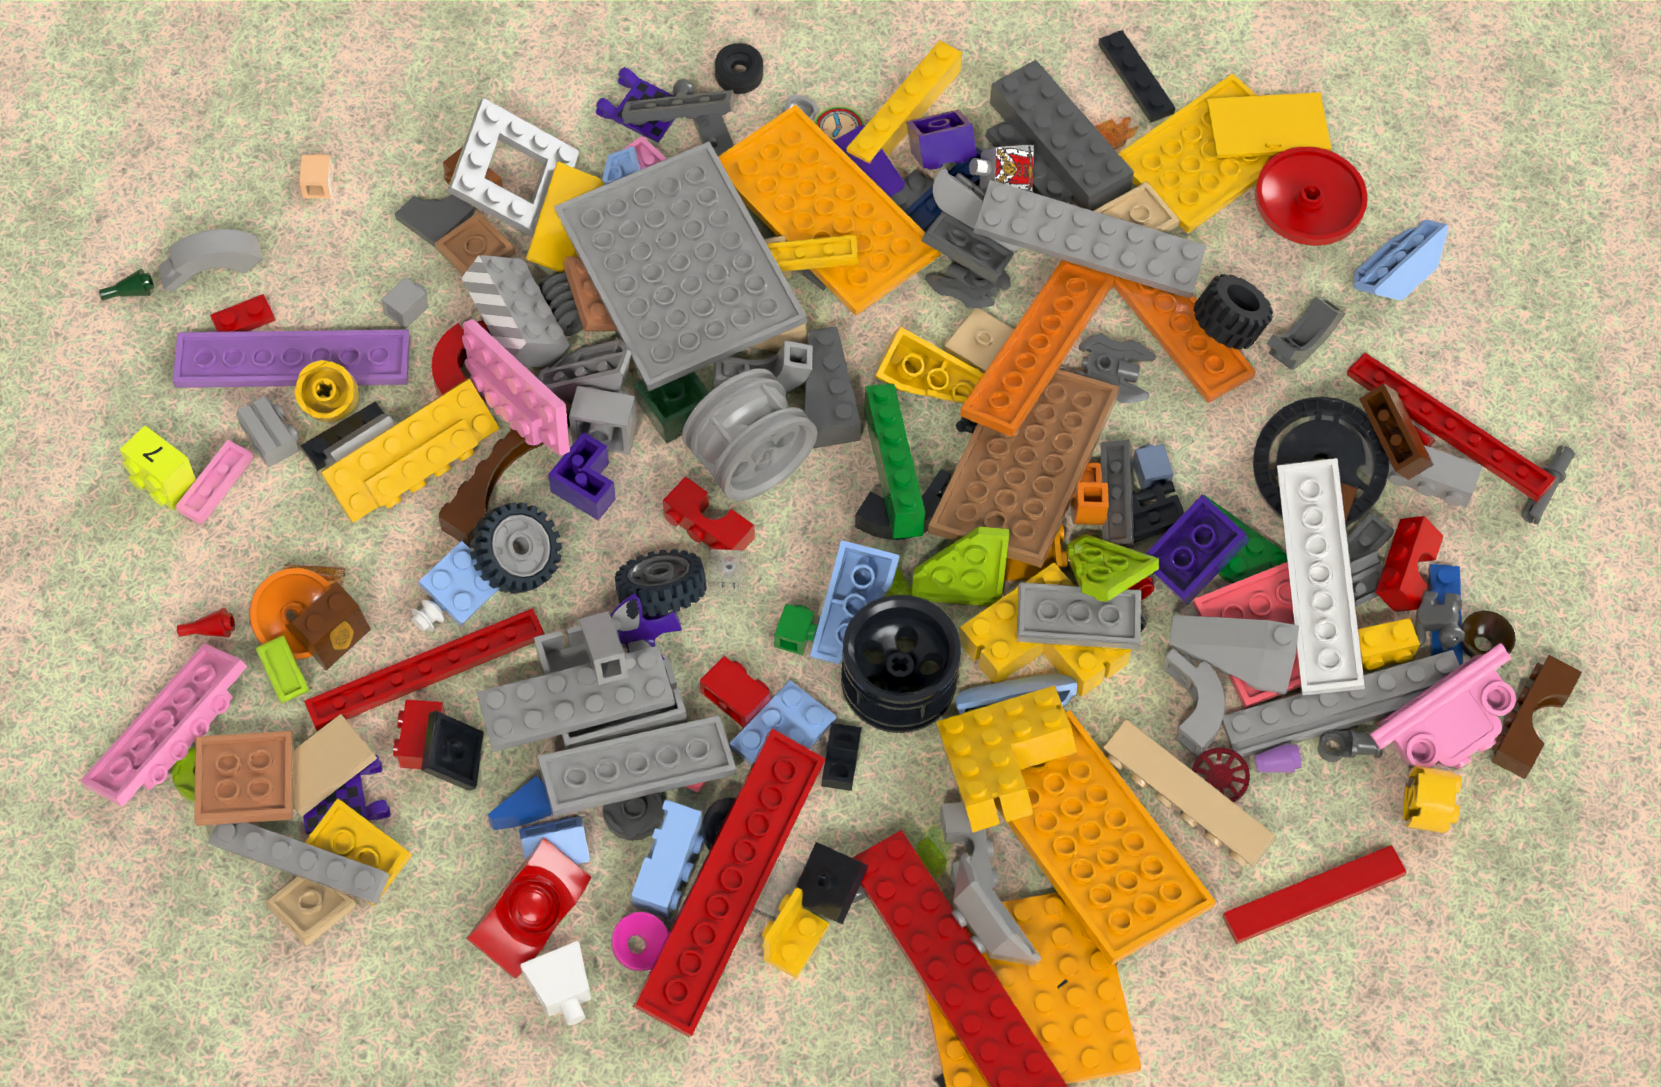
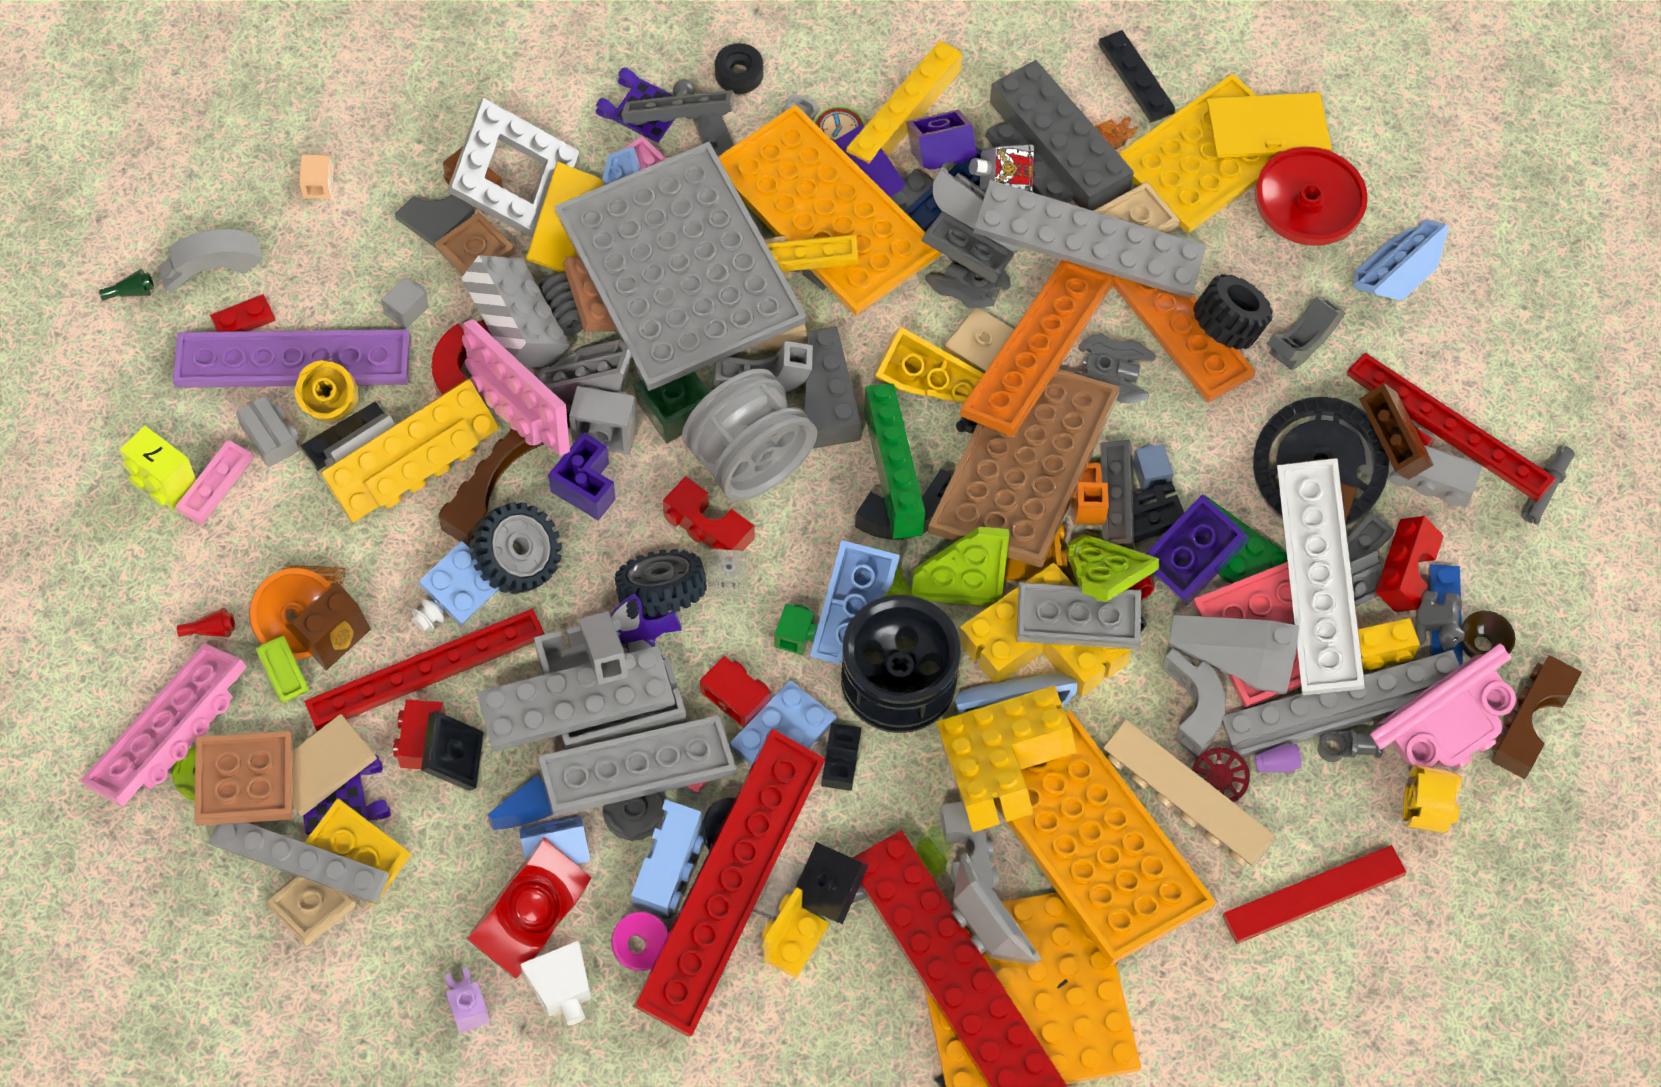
(466, 1003): none -> lavender brick

